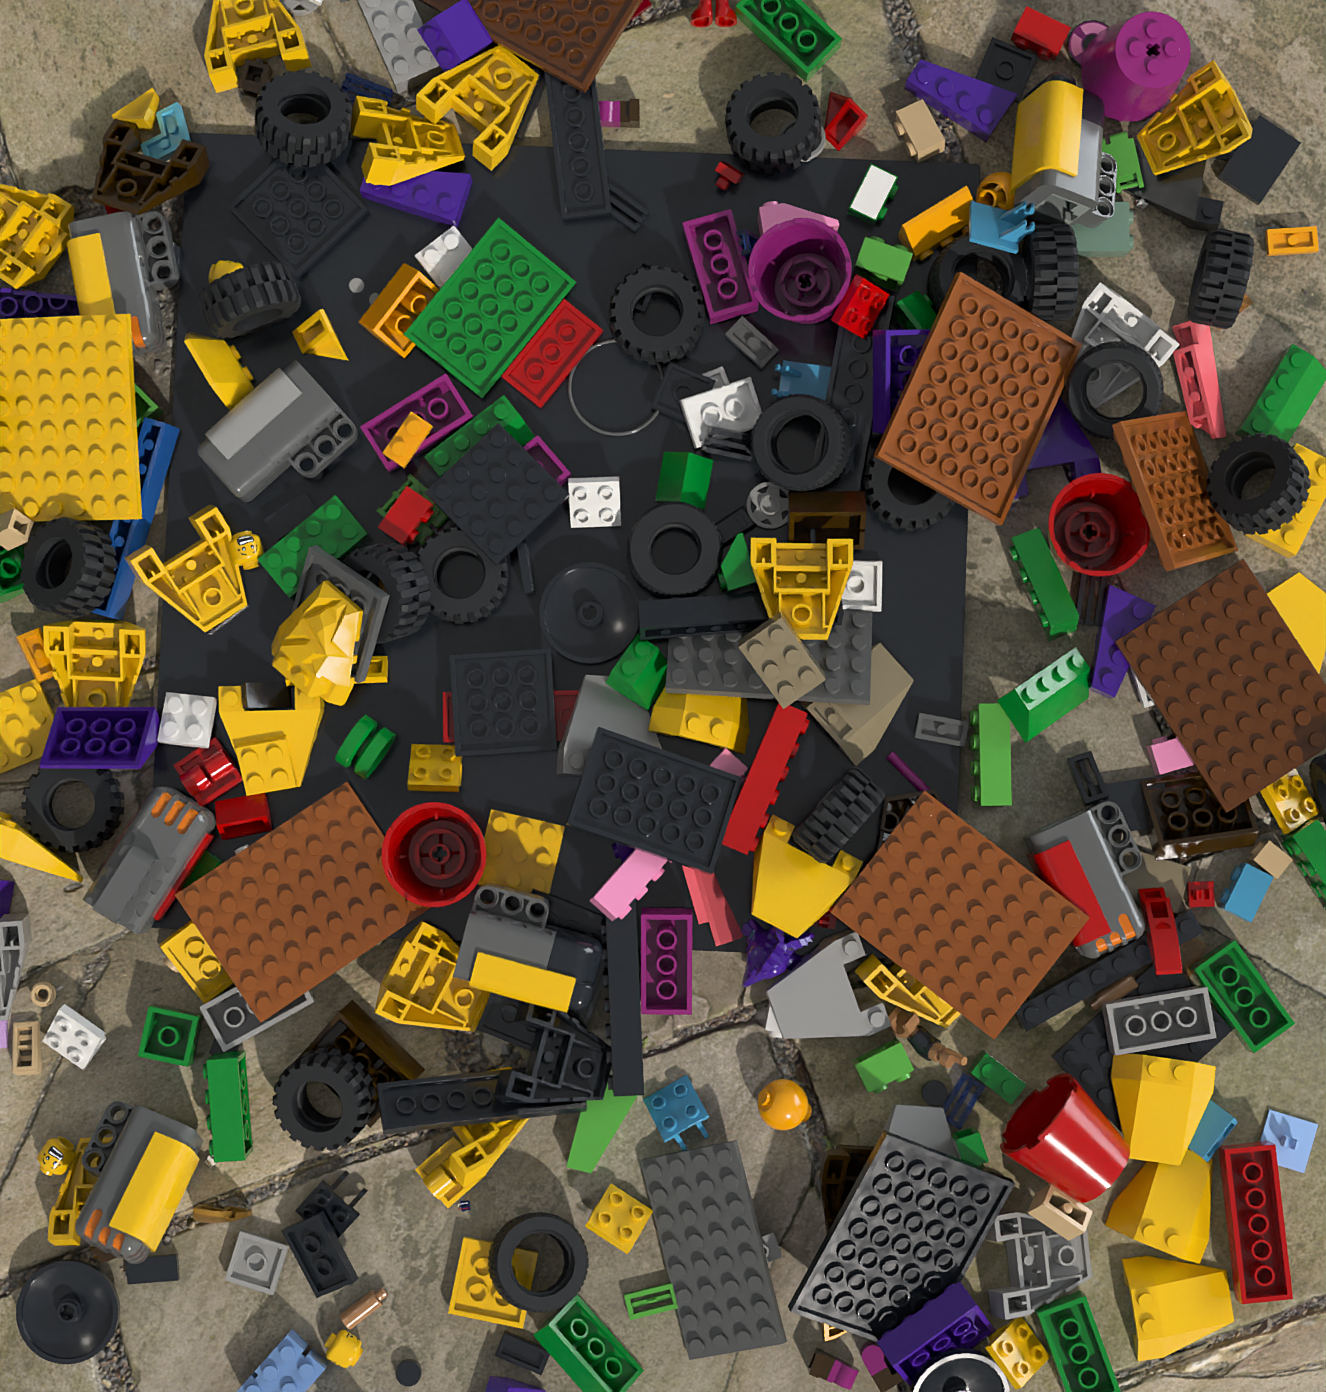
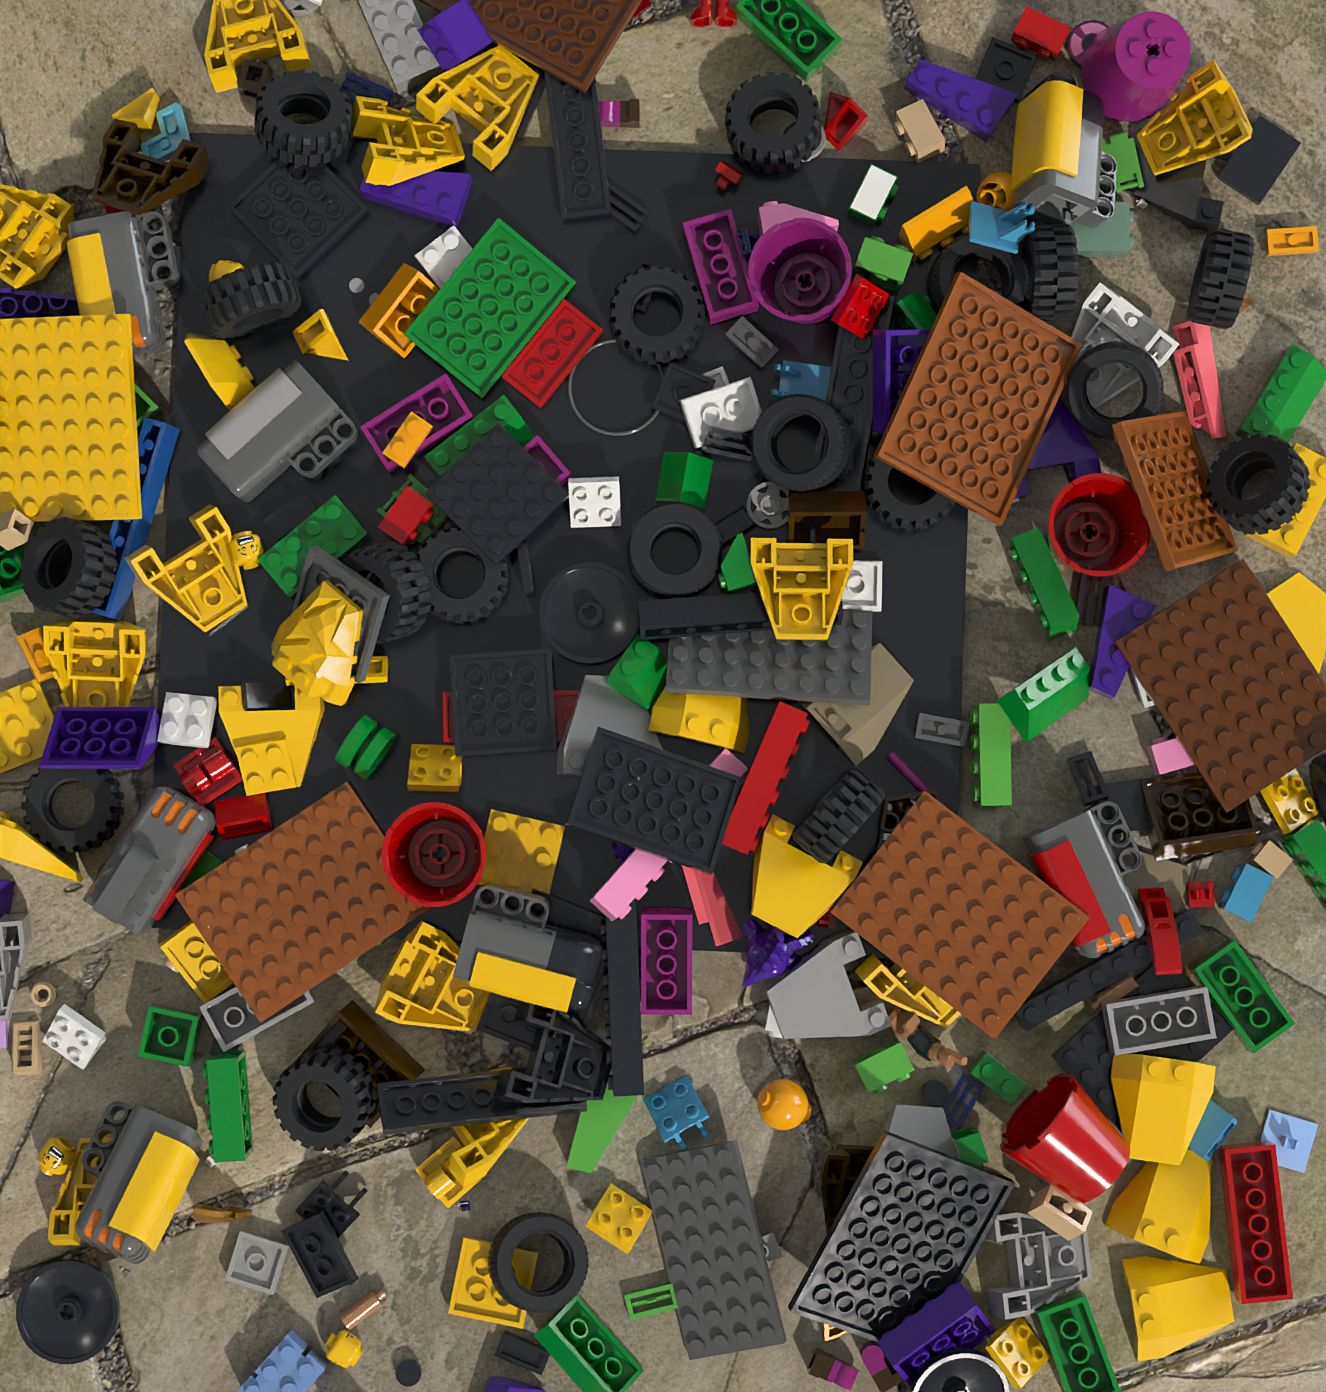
(154, 1269): black tile -> none
(781, 660): dark tan brick -> none

